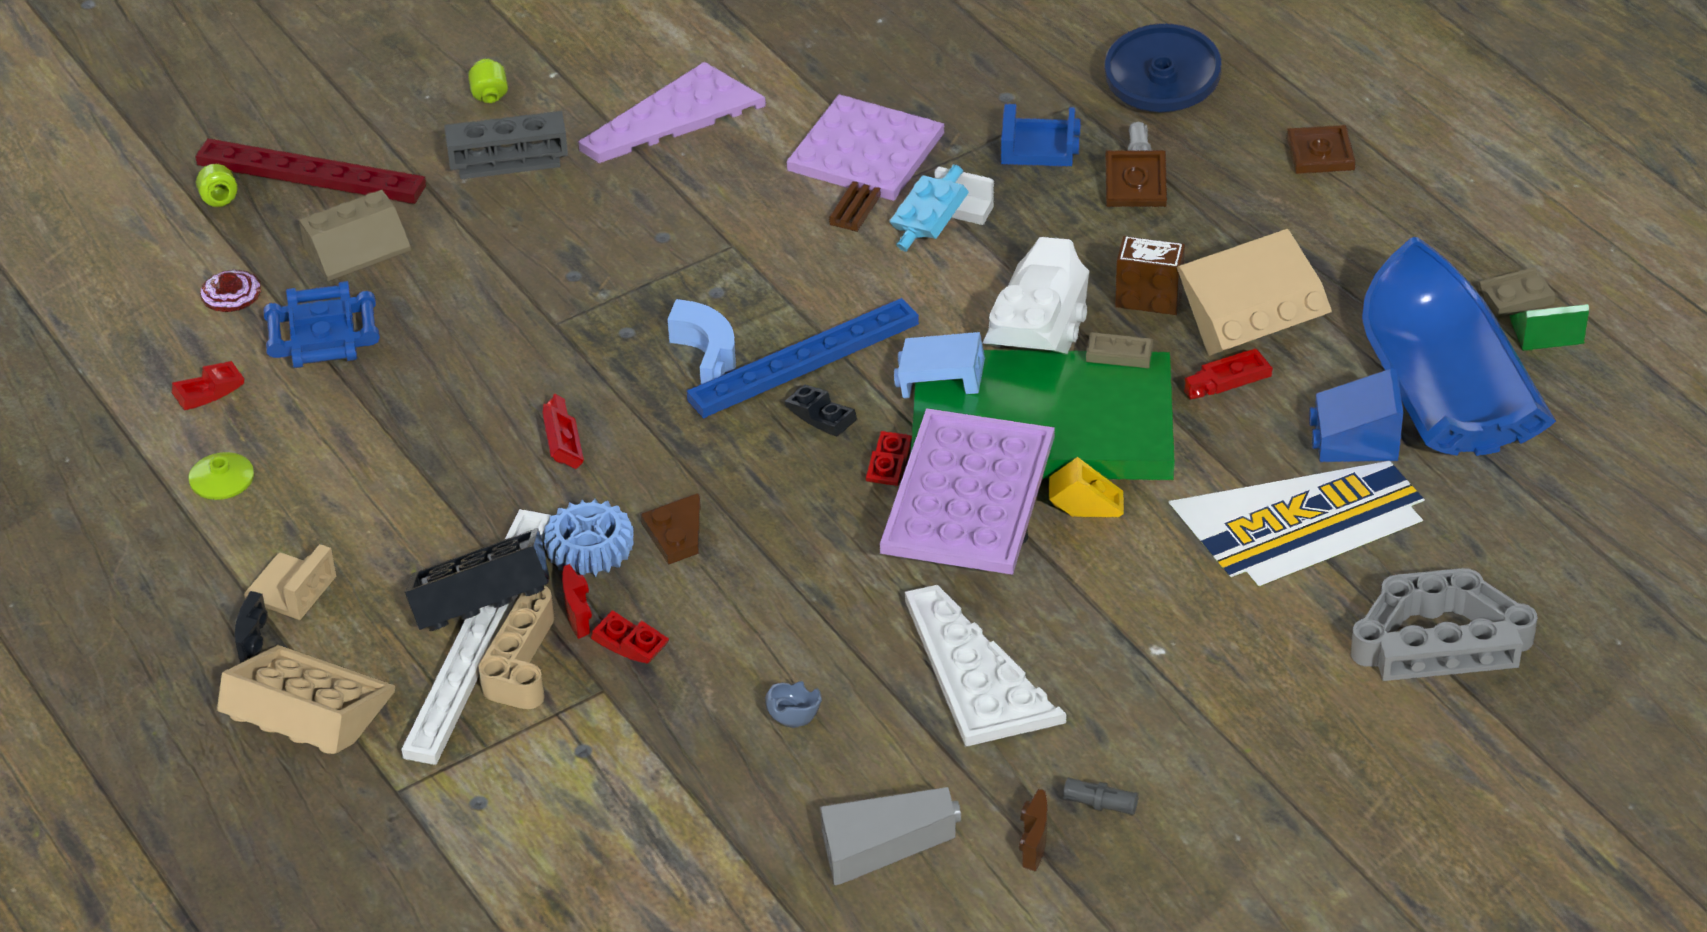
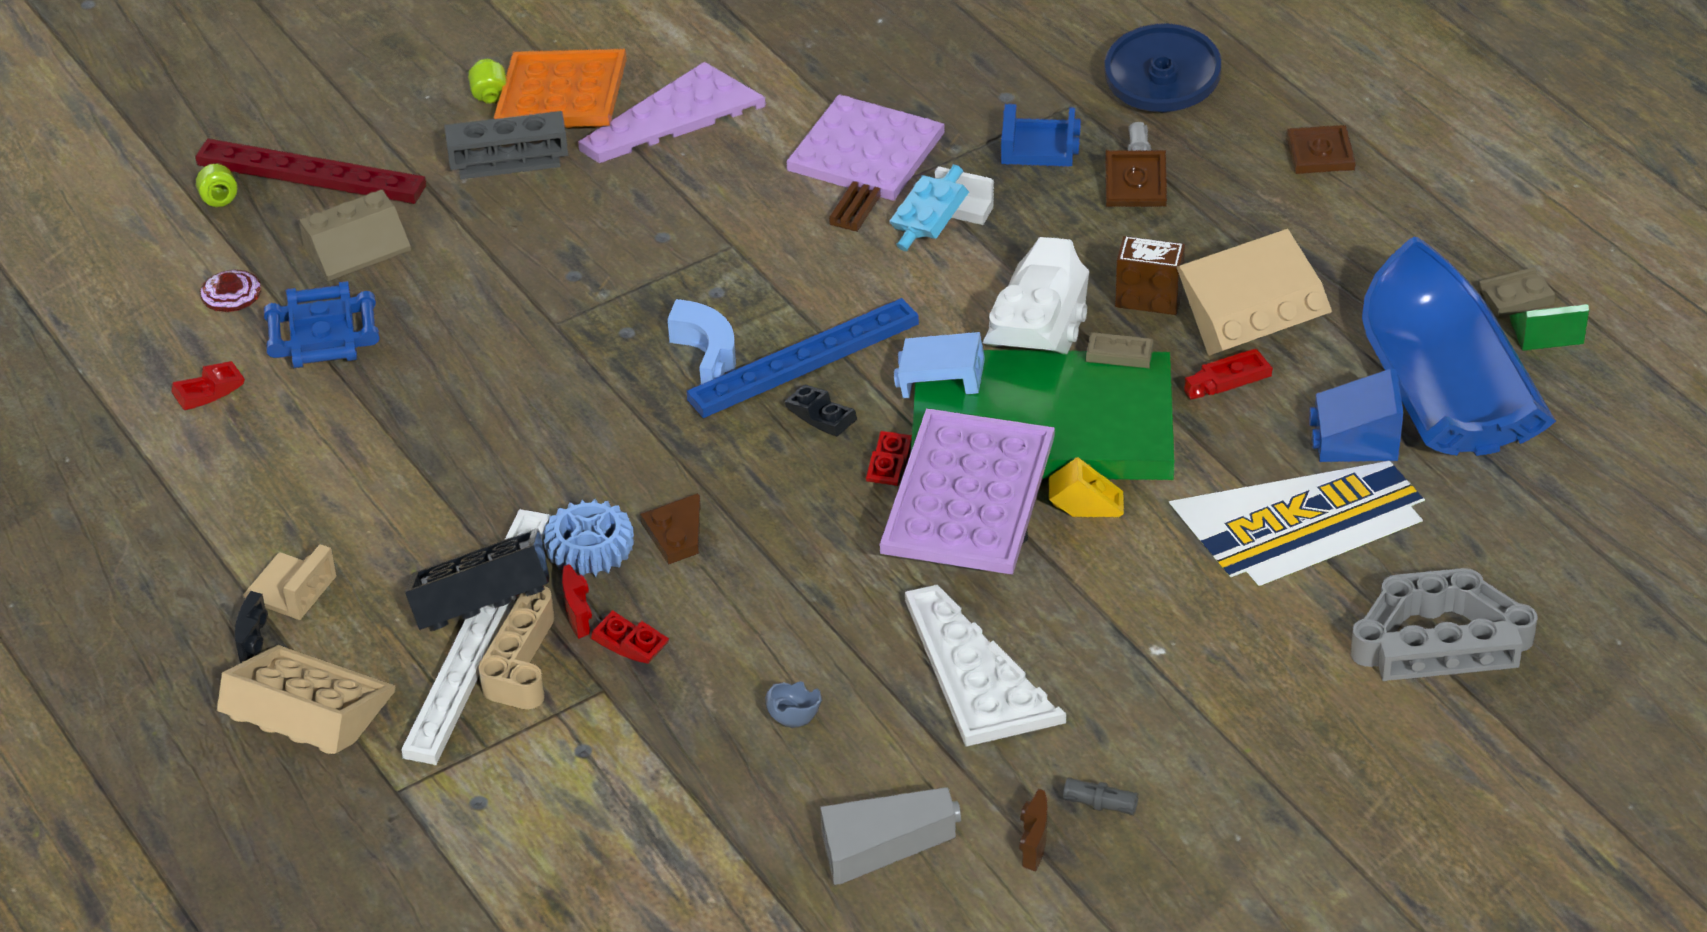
(221, 475): lime dish -> none
(562, 433): red hinge -> none
(569, 81): none -> orange plate

